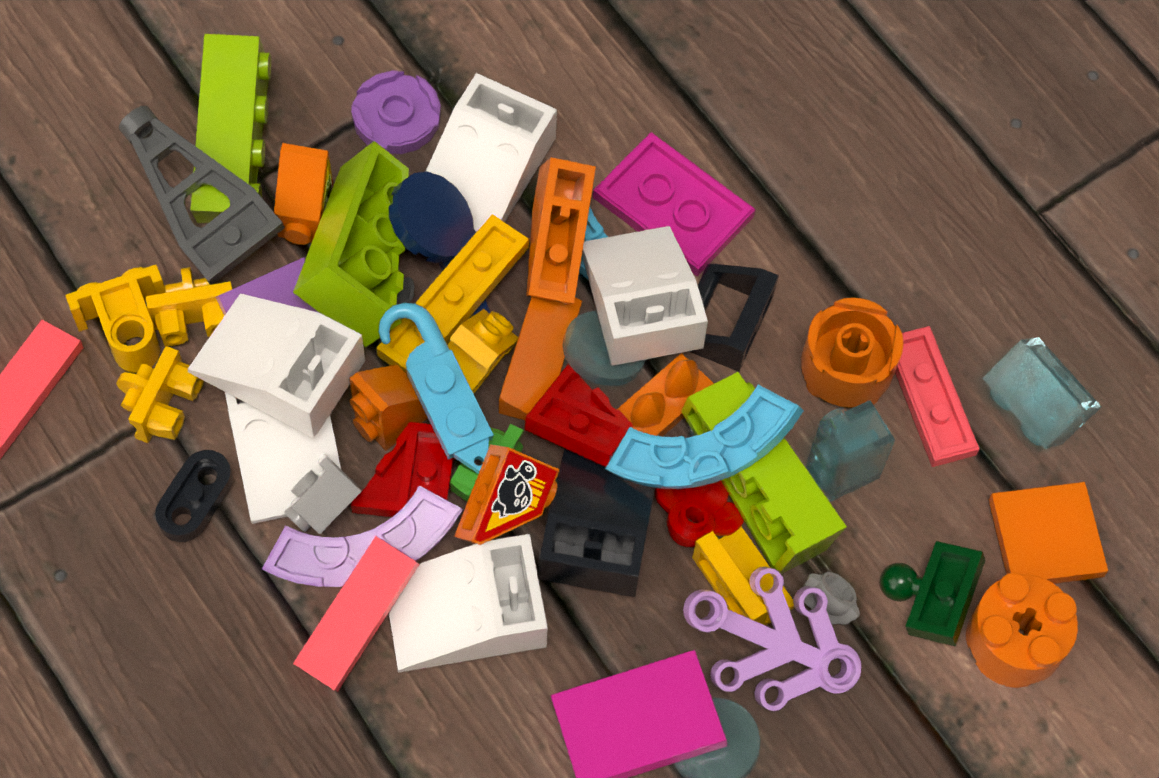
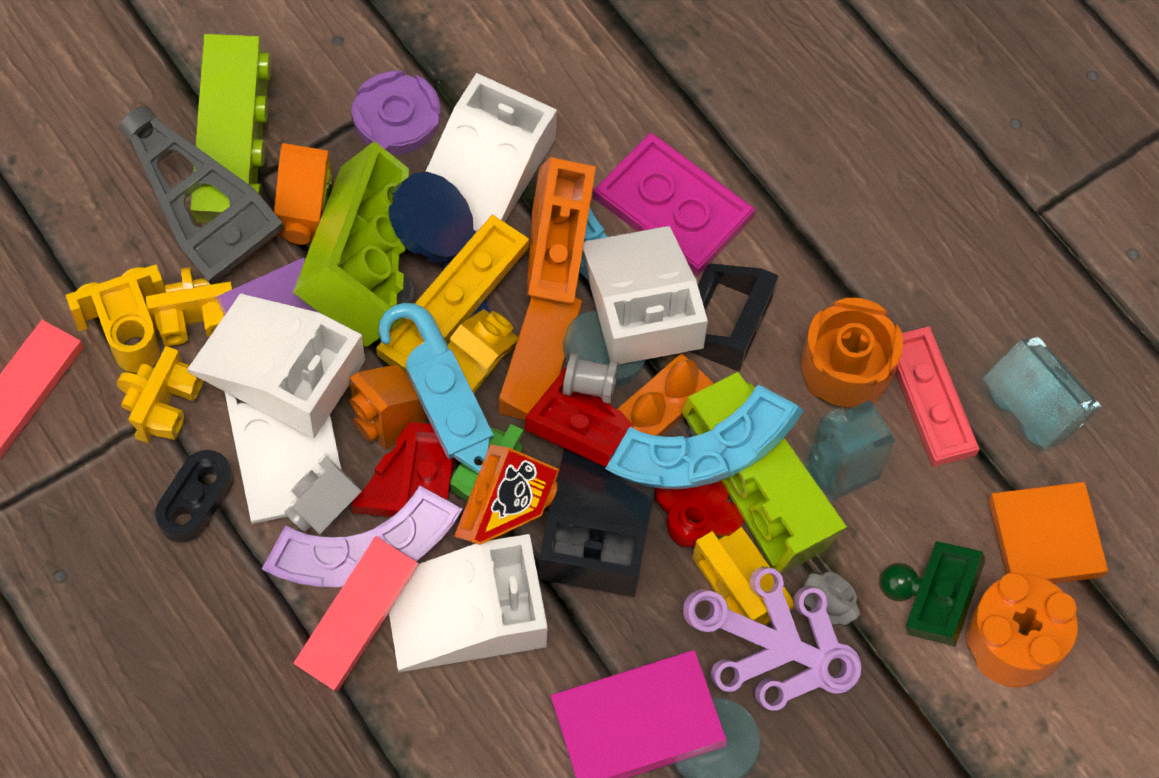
(590, 378): none -> light grey bush

